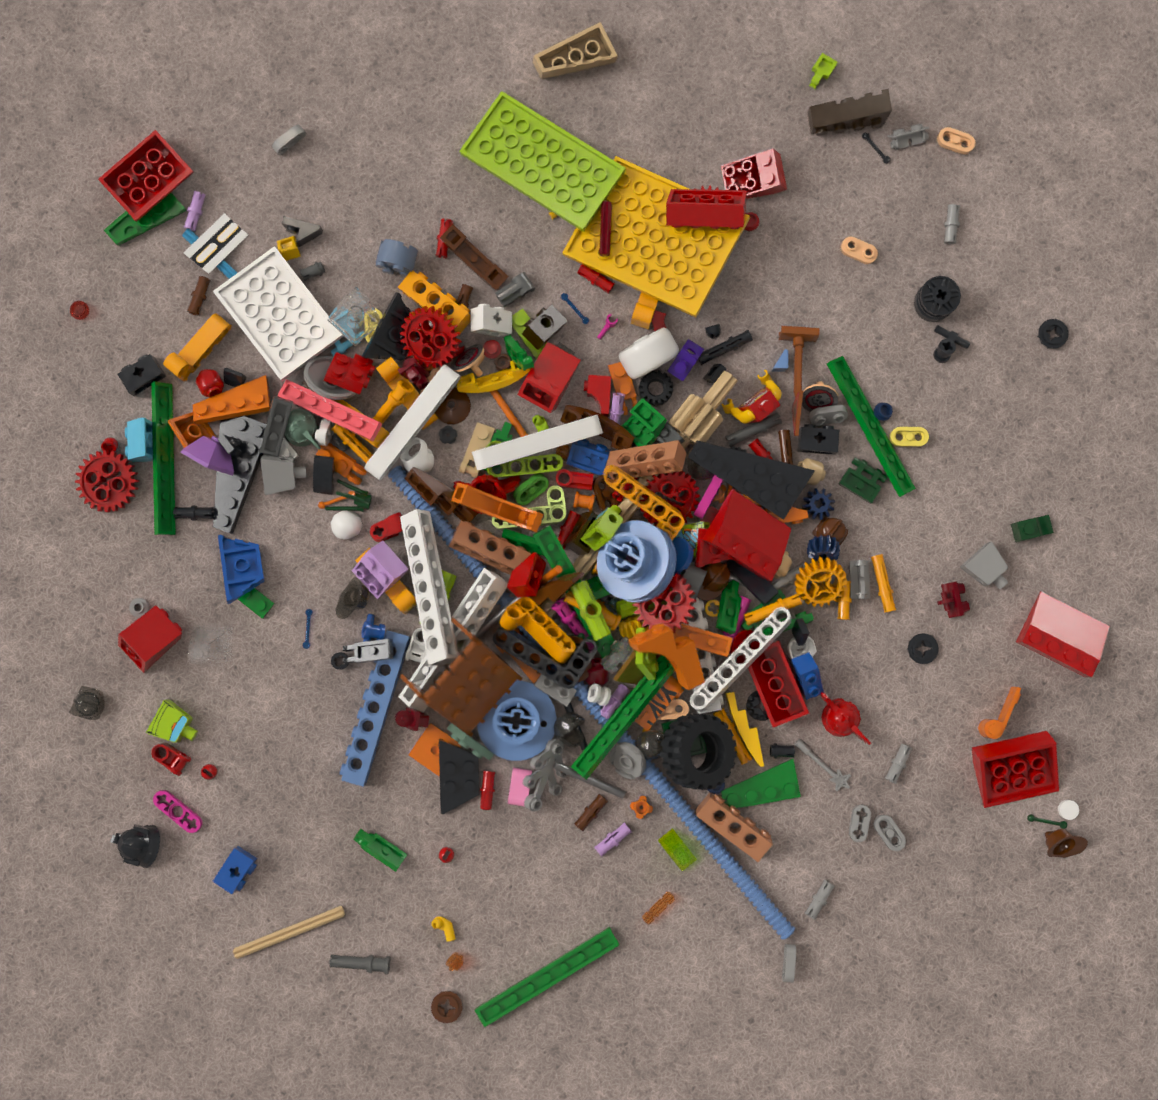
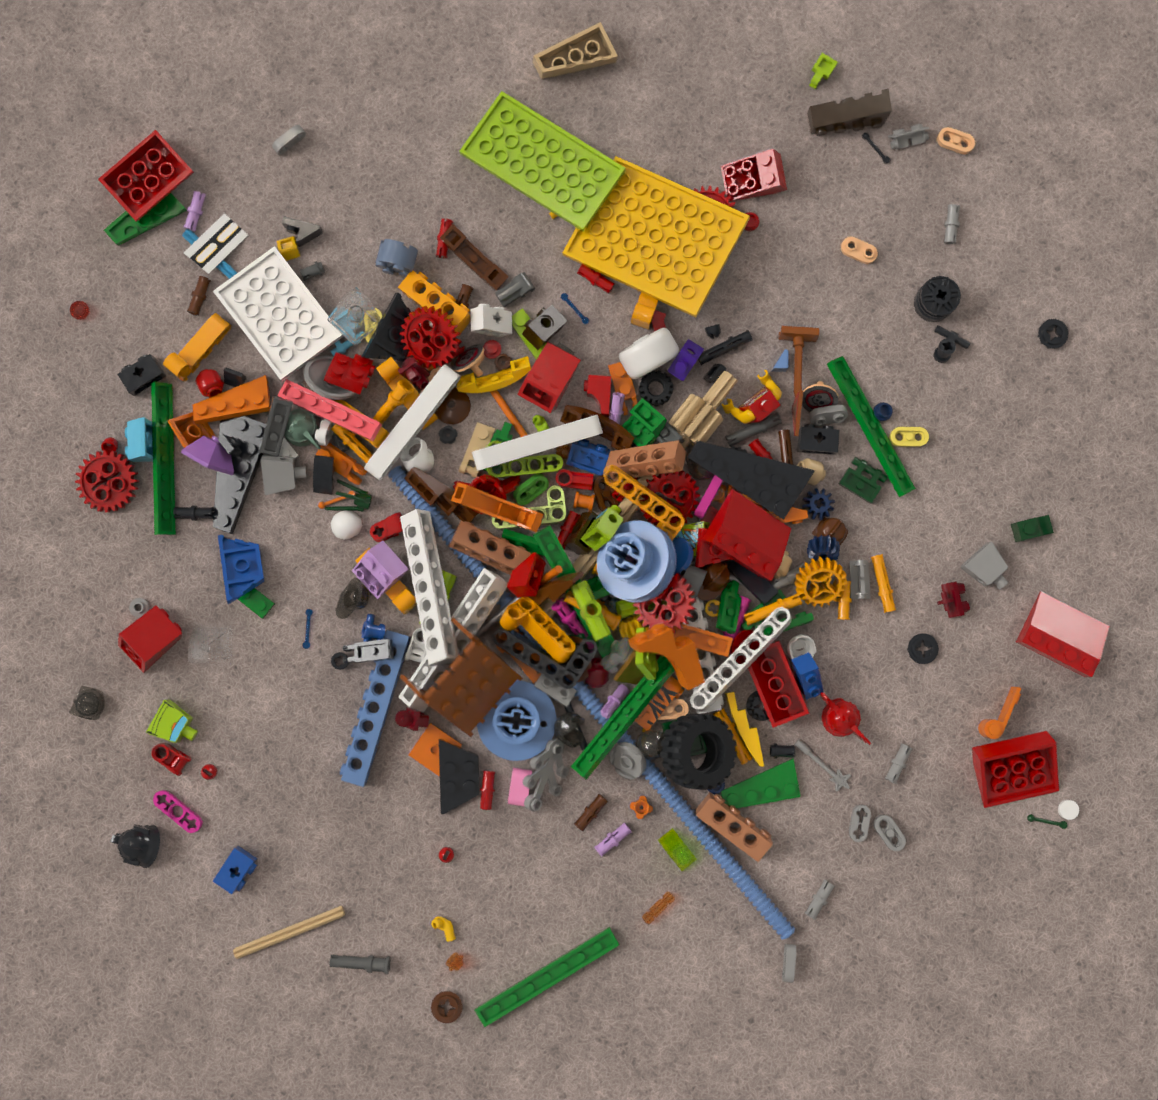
(380, 849): green hinge -> none
(467, 741): sand green plate -> none
(517, 353): green hinge -> none
(591, 780): flat silver bar -> none
(599, 694): white wheel -> none
(605, 228): dark red axle -> none
(608, 324): dark pink hand -> none
(706, 208): red slope -> none
(800, 632): black tile -> none
(1064, 844): reddish brown piece -> none

